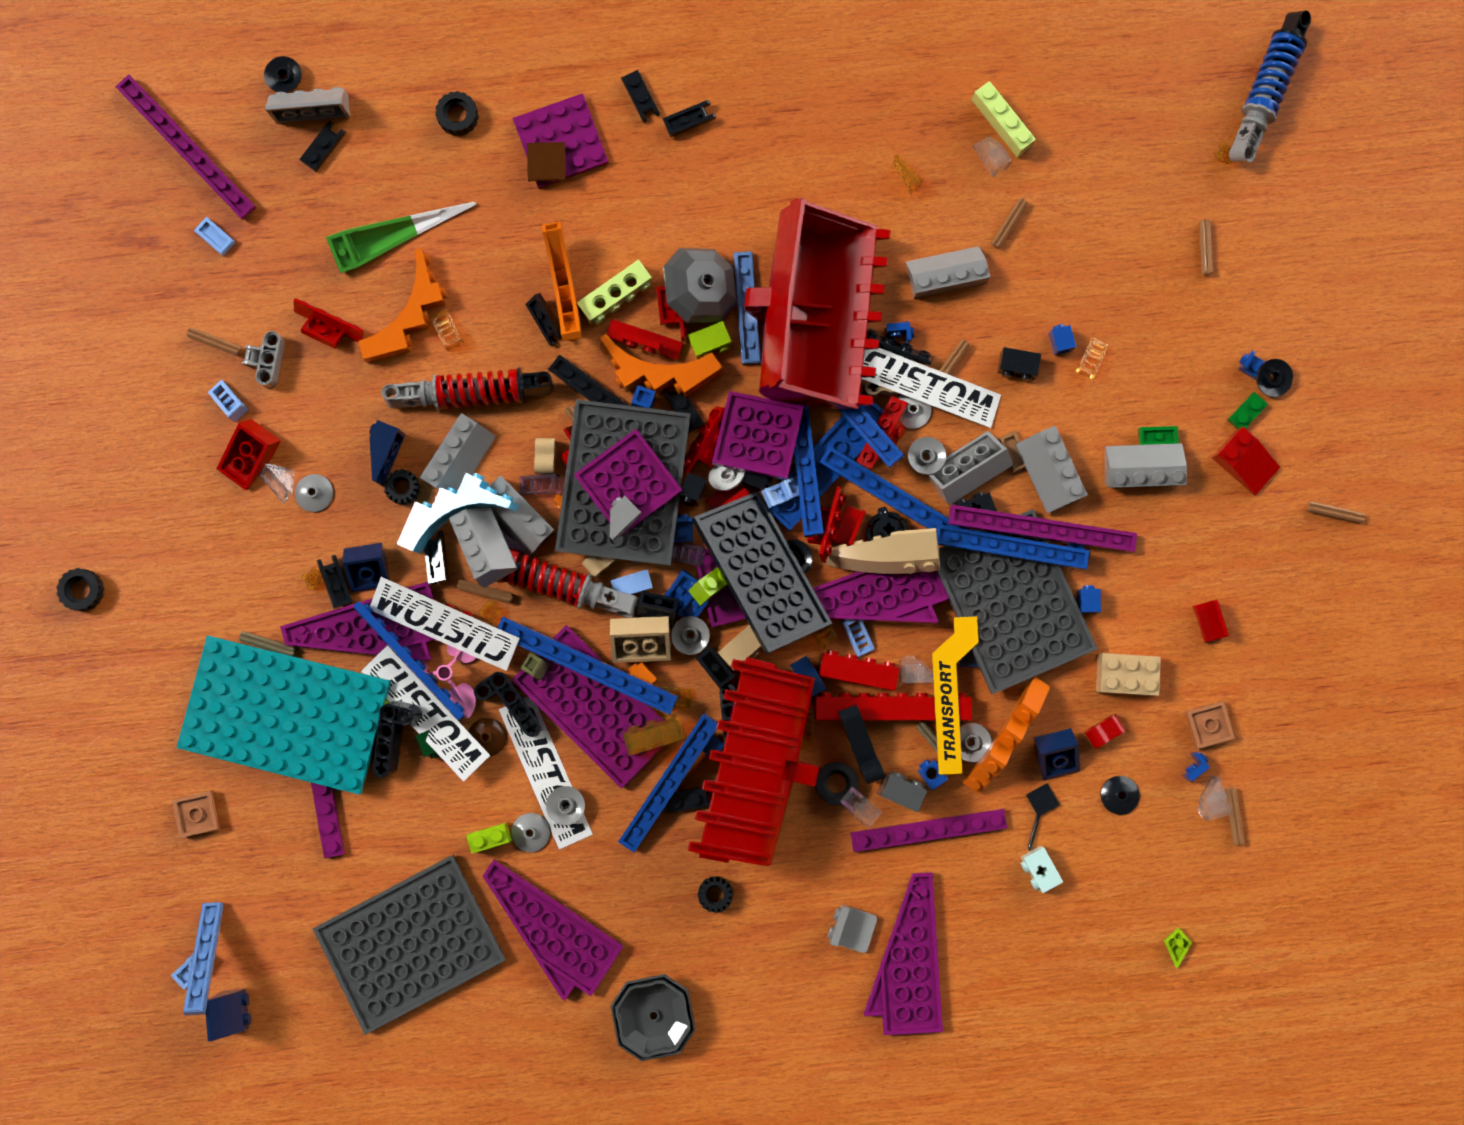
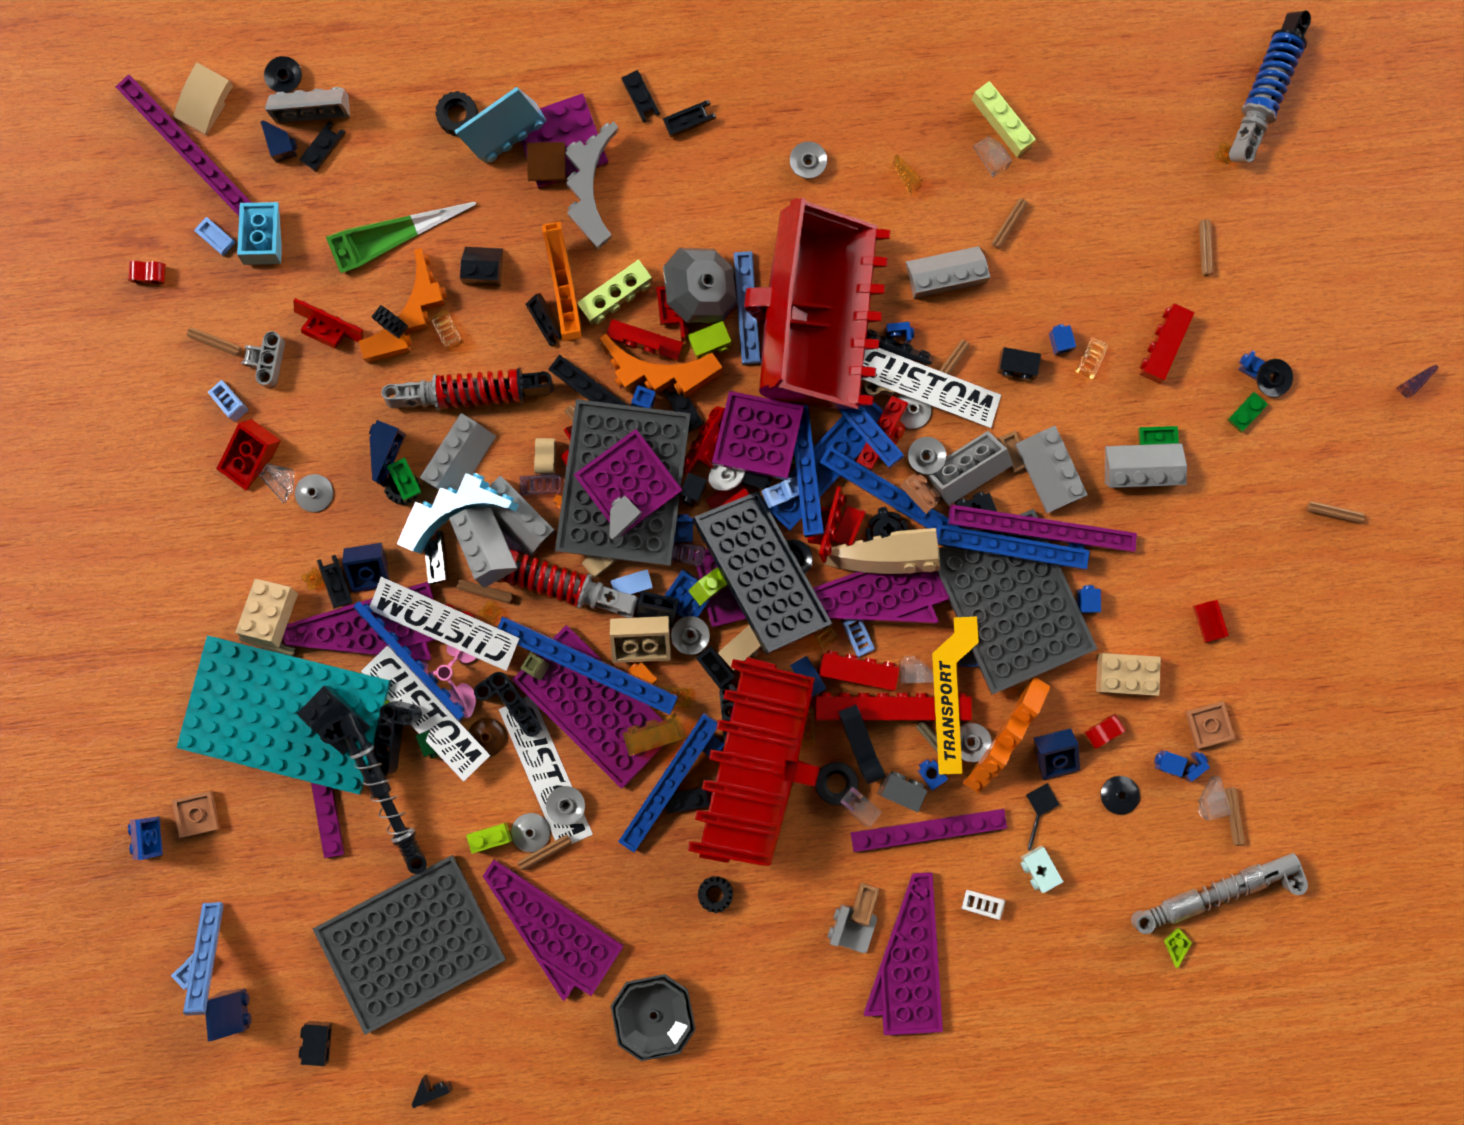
(66, 583): black tyre -> none
(145, 838): none -> blue slope
(146, 272): none -> red axle
(202, 98): none -> tan slope
(259, 233): none -> medium azure slope
(266, 613): none -> tan brick
(279, 142): none -> dark blue slope
(316, 1043): none -> black brick
(325, 706): none -> black slope
(377, 783): none -> black piece
(389, 321): none -> black tyre
(404, 479): none -> green plate
(426, 1093): none -> black slope
(481, 266): none -> black slope
(501, 125): none -> medium azure slope
(544, 852): none -> medium nougat axle
(585, 159): none -> light grey arch
(808, 151): none -> light grey dish
(864, 904): none -> medium nougat tile
(921, 492): none -> nougat plate
(1001, 902): none -> white slope
(1167, 343): none -> red brick
(1170, 763): none -> blue brick
(1246, 460): red slope -> none
(1247, 881): none -> light grey piece
(1412, 385): none -> slope

